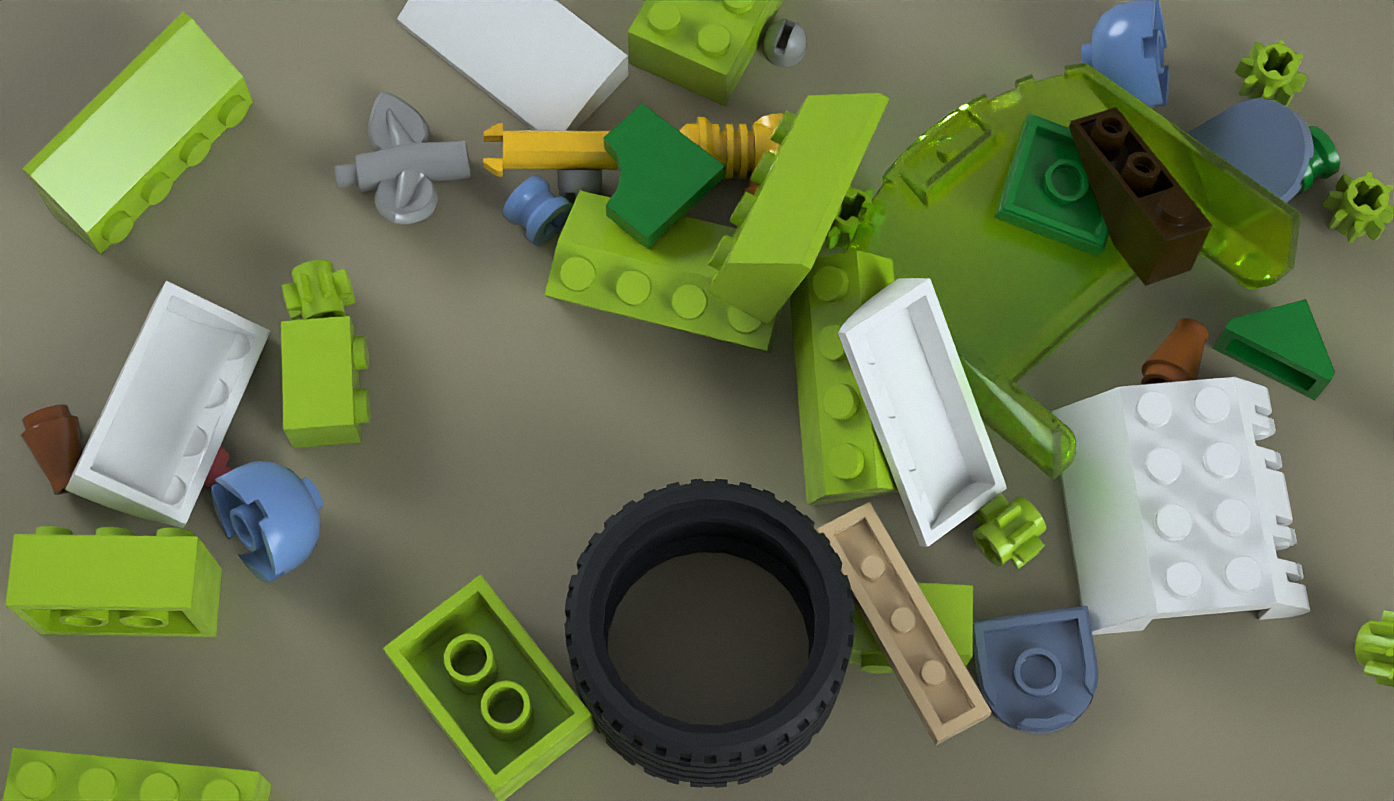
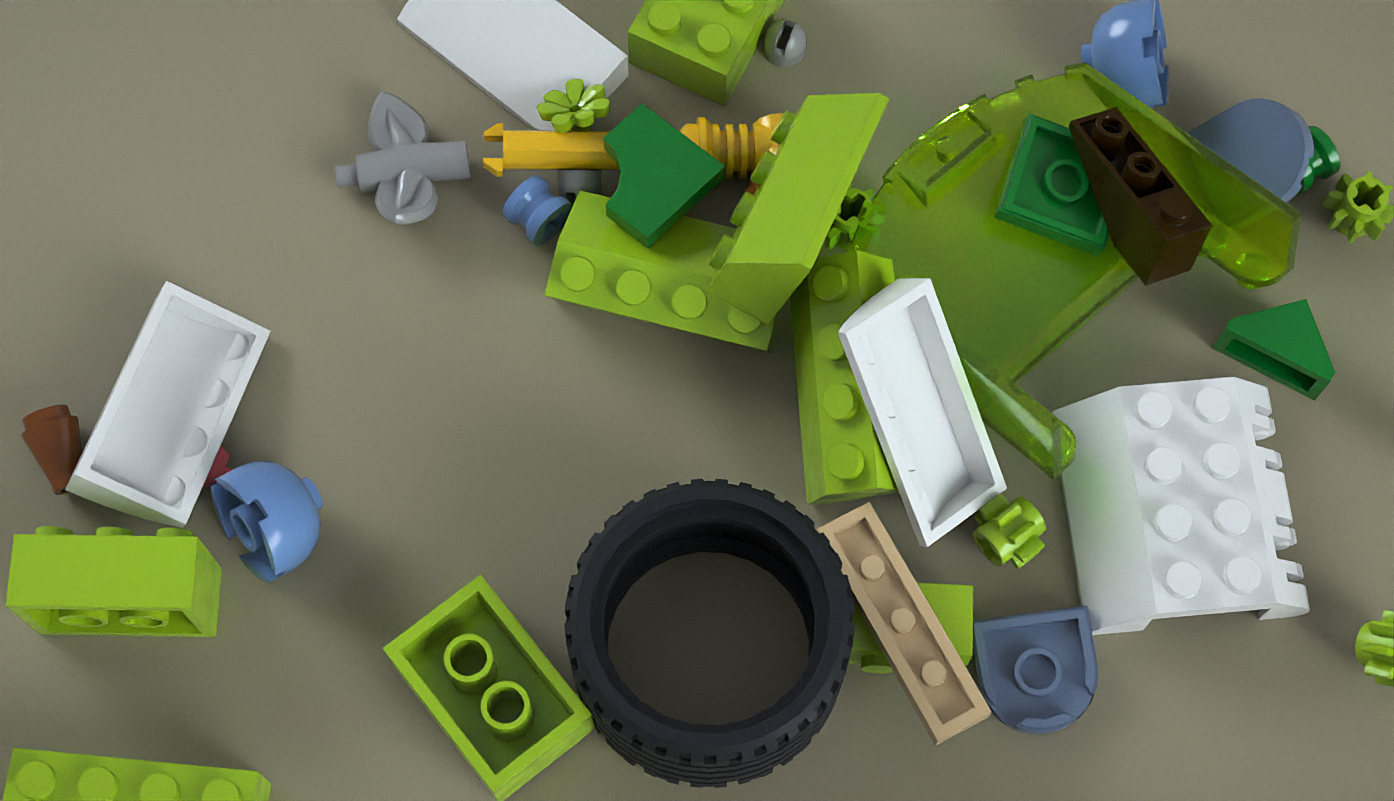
(140, 135): lime slope -> none
(318, 291): lime gear -> none
(323, 382): lime brick -> none
(575, 108): none -> lime plant
(1178, 355): dark orange cone -> none
(1271, 73): lime gear -> none

